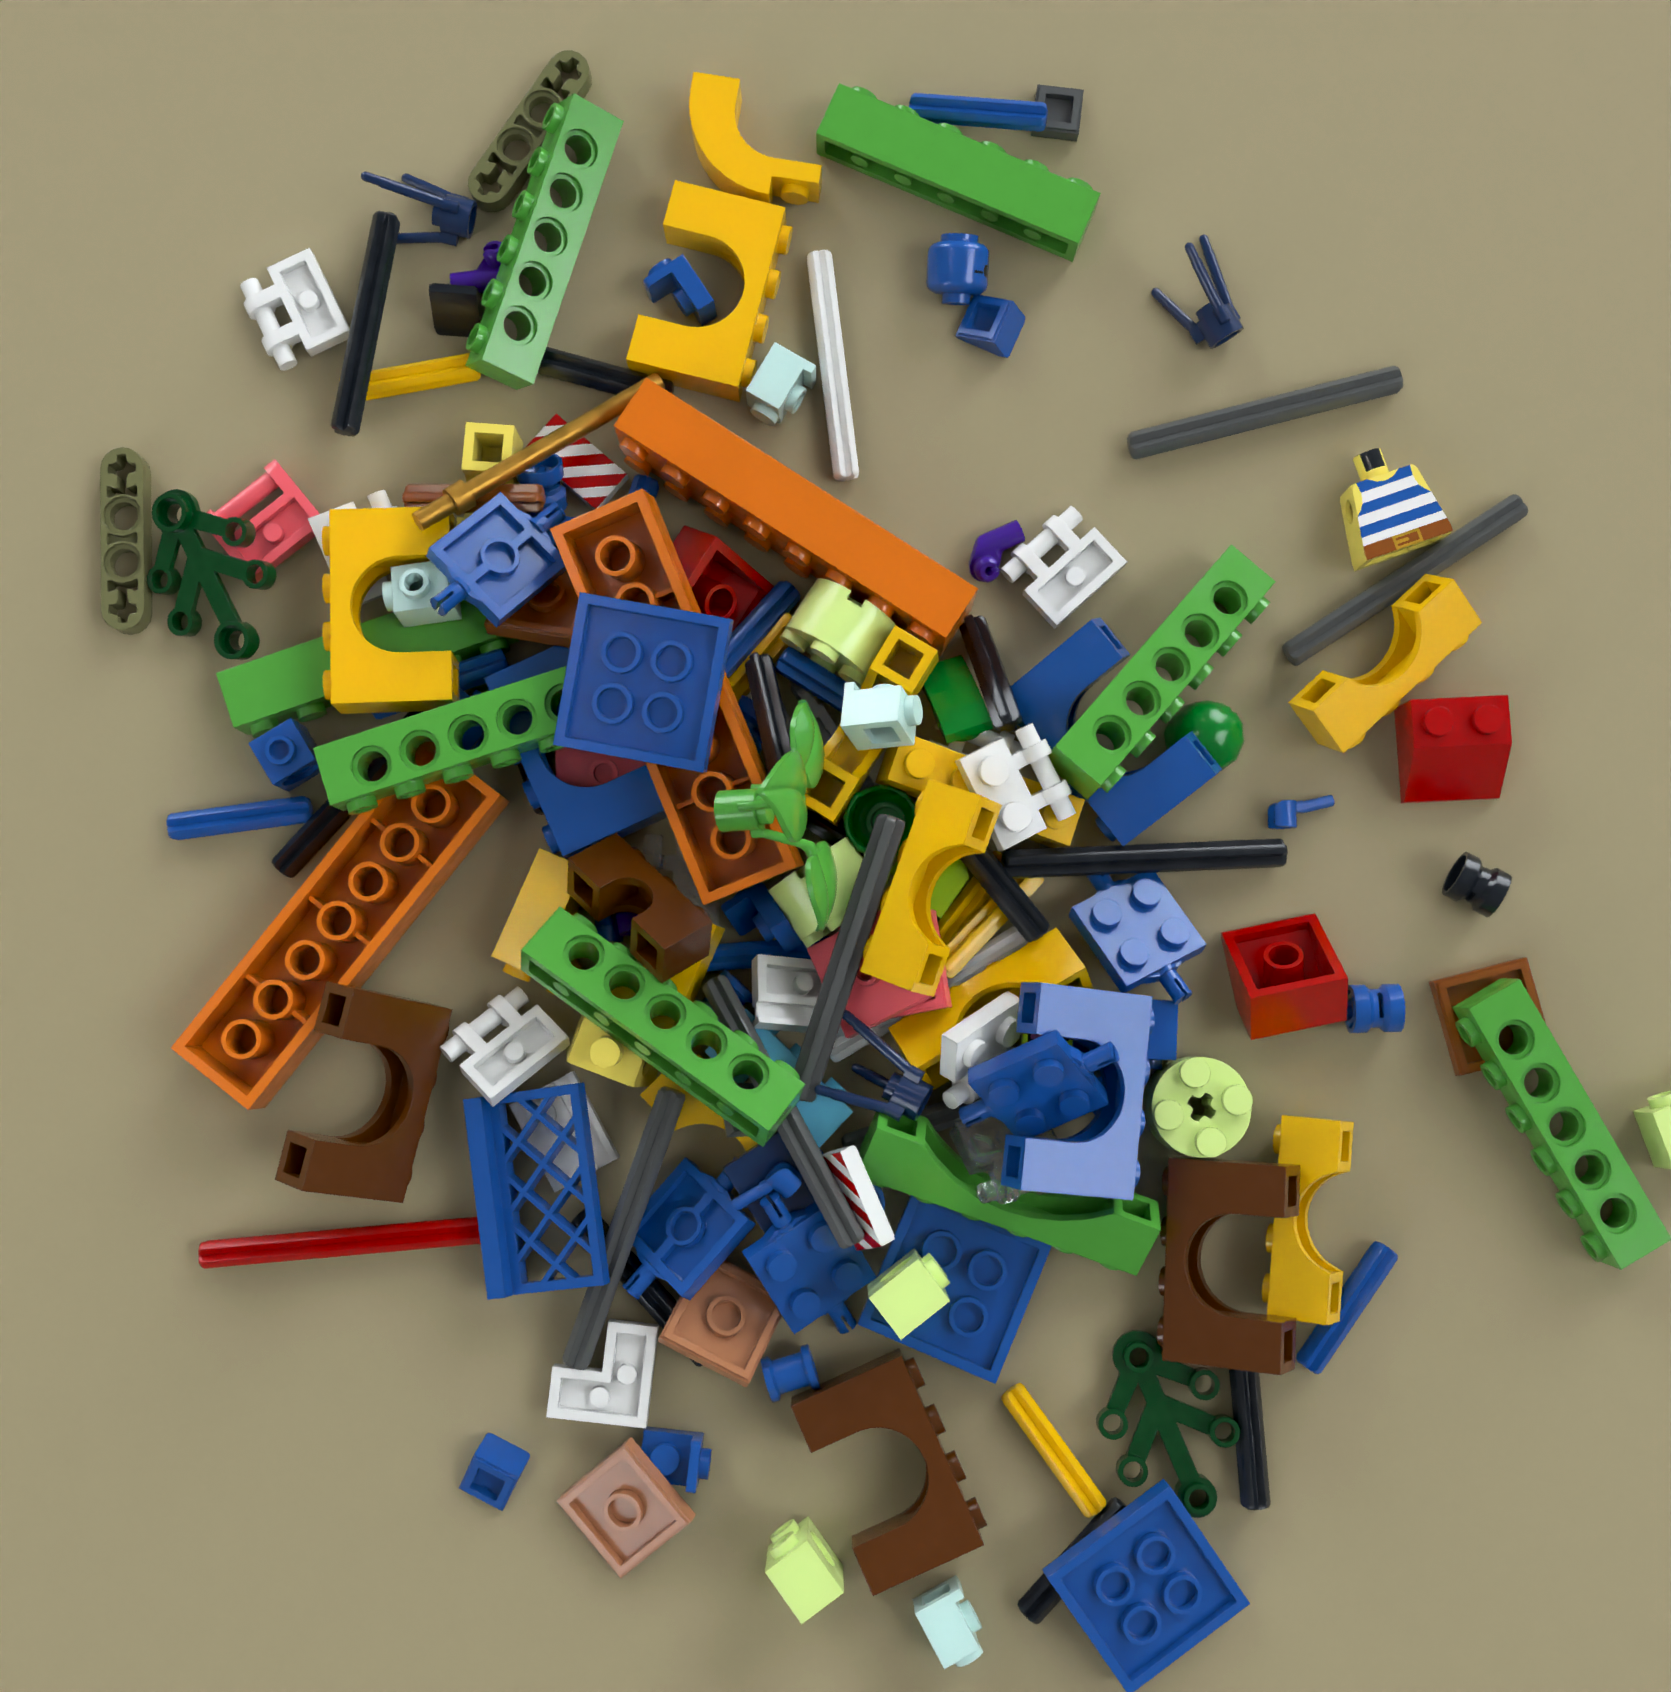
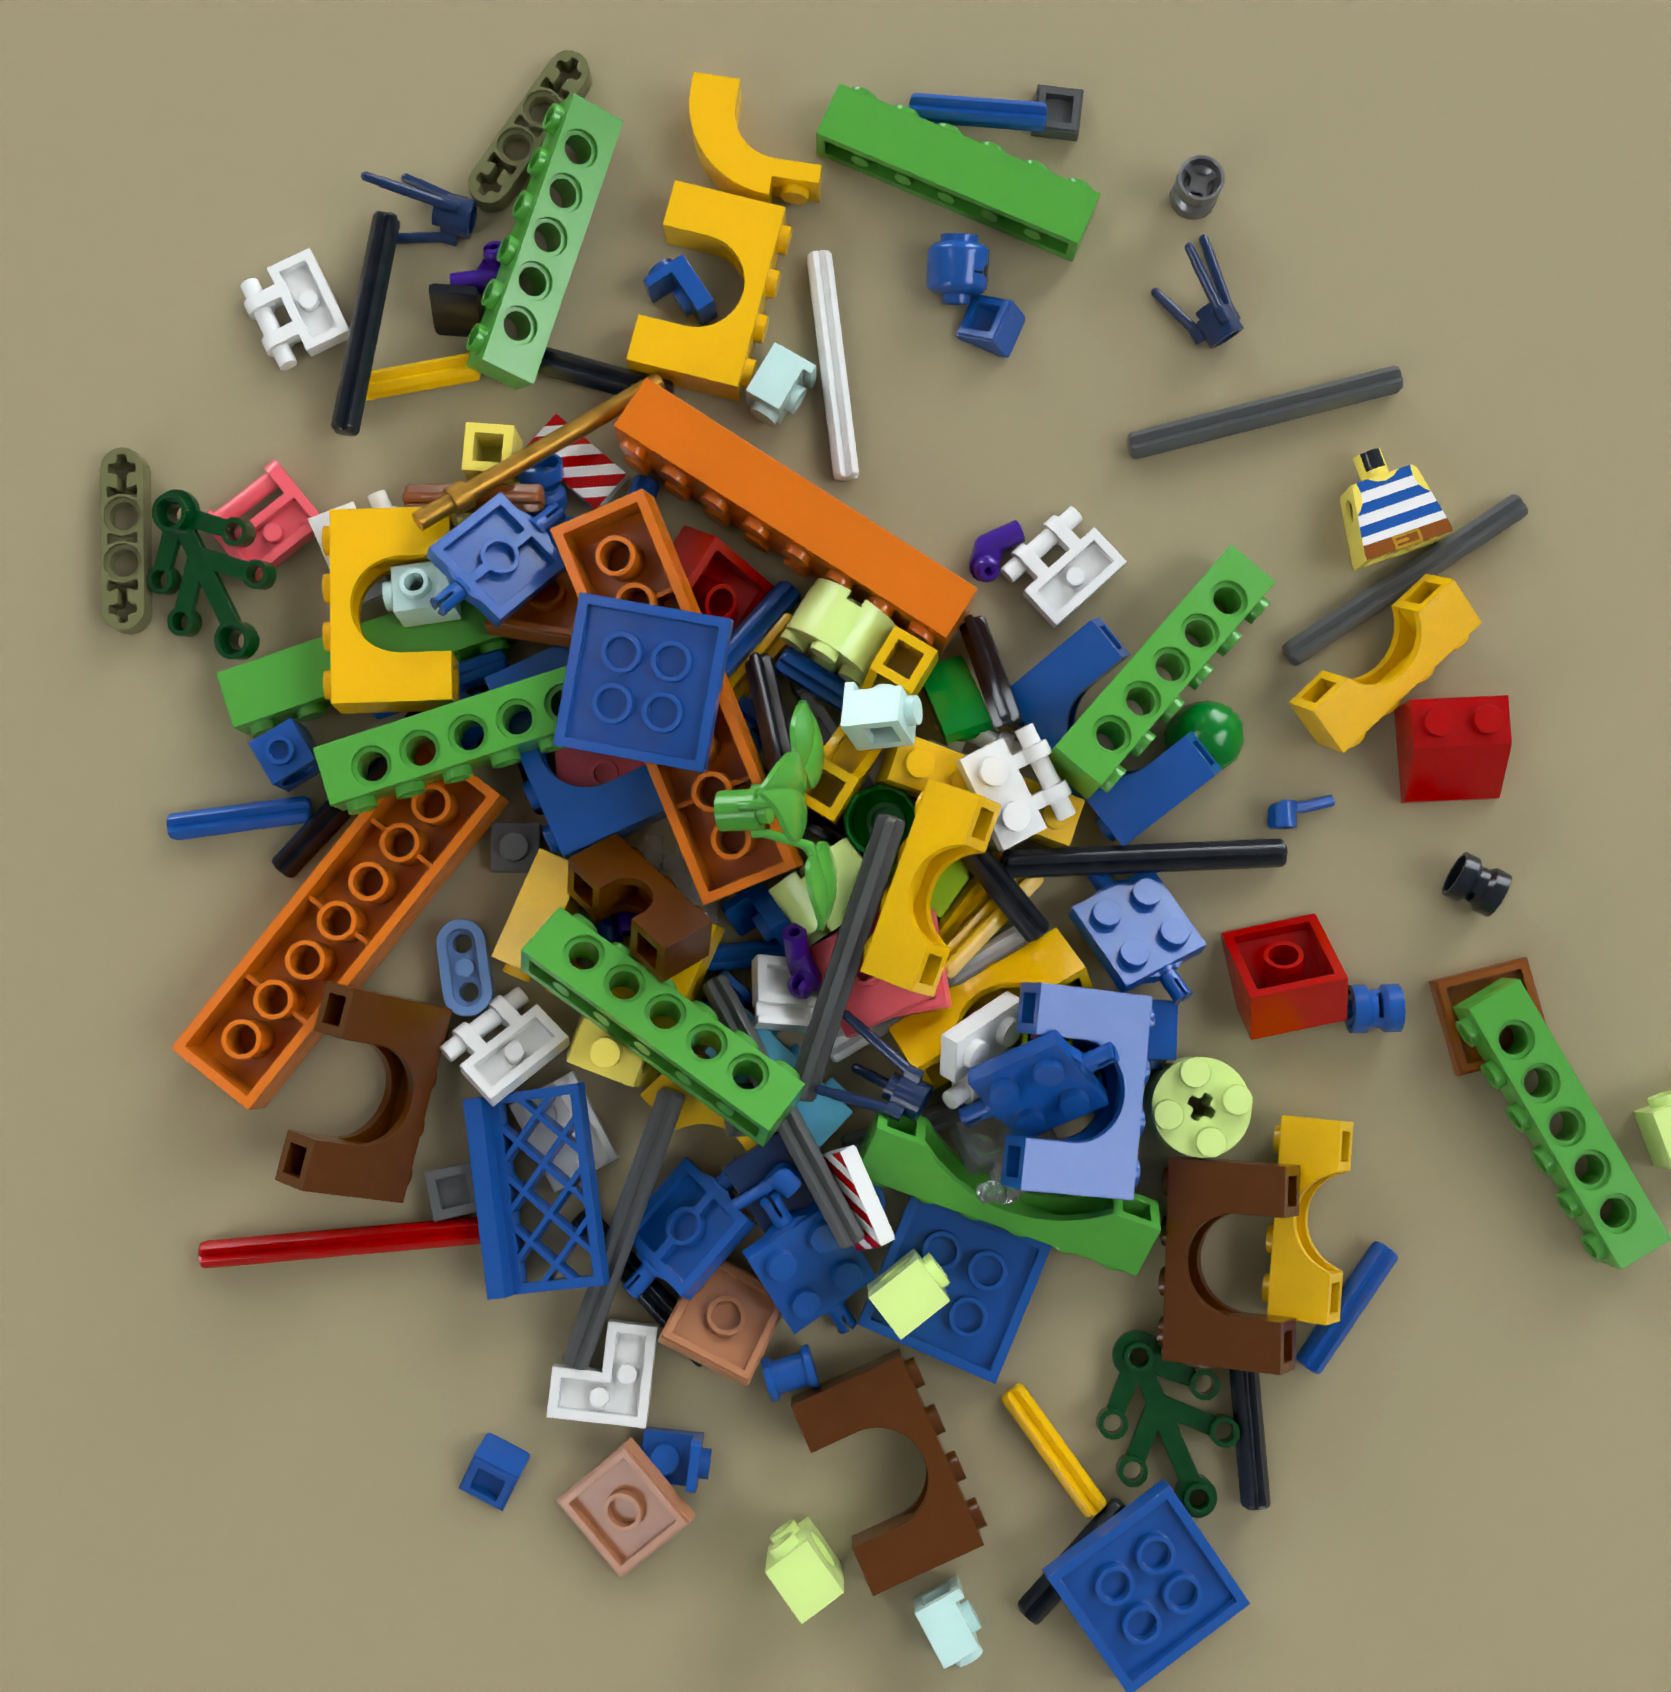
(451, 1191): none -> dark grey plate
(464, 968): none -> medium blue plate
(514, 846): none -> dark grey plate
(800, 962): none -> dark purple arm
(1198, 176): none -> flat silver wheel

